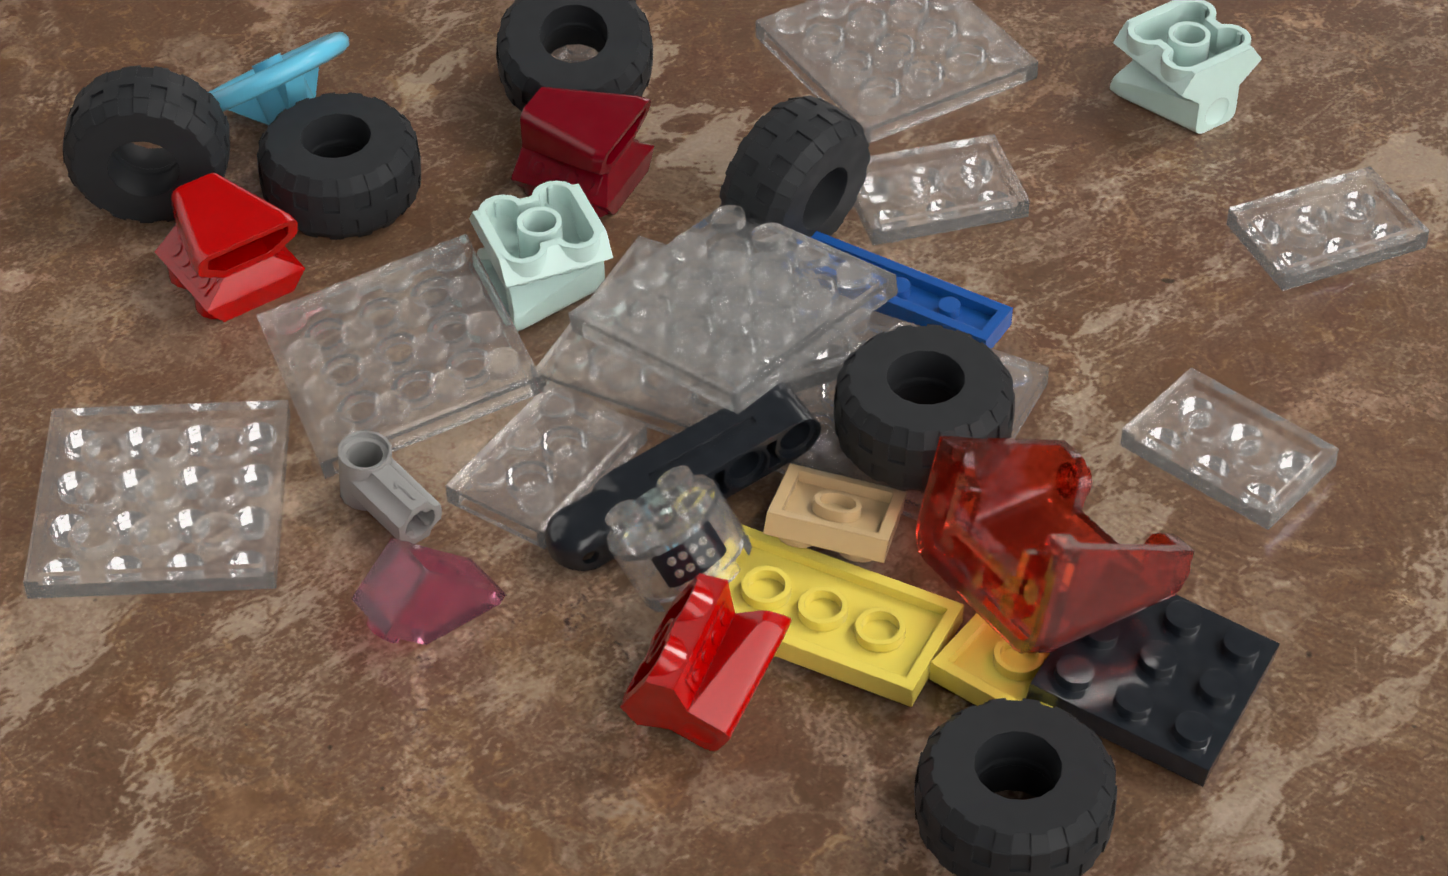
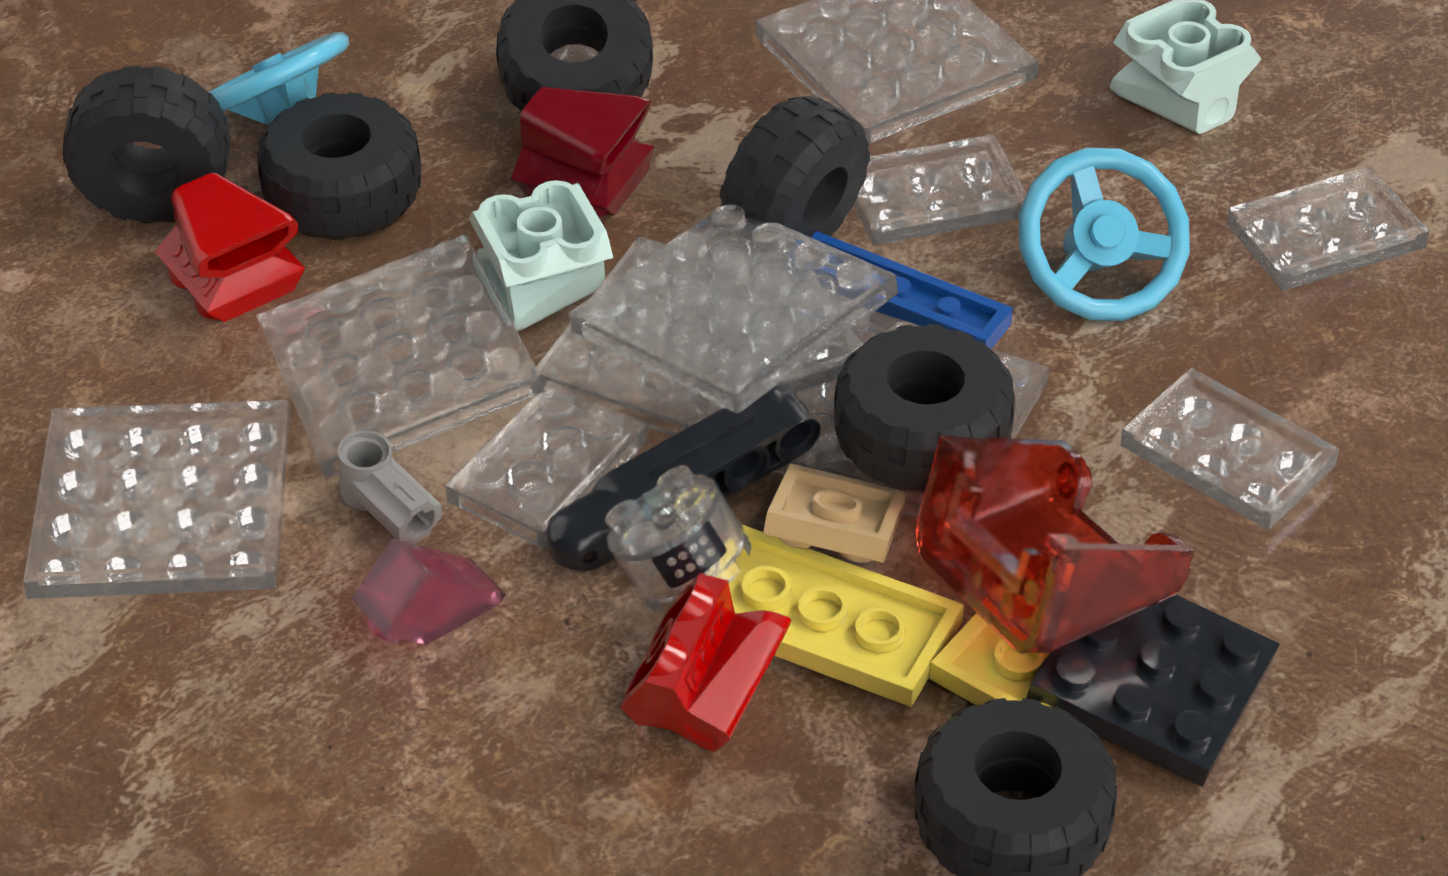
(1103, 234): none -> medium azure piece

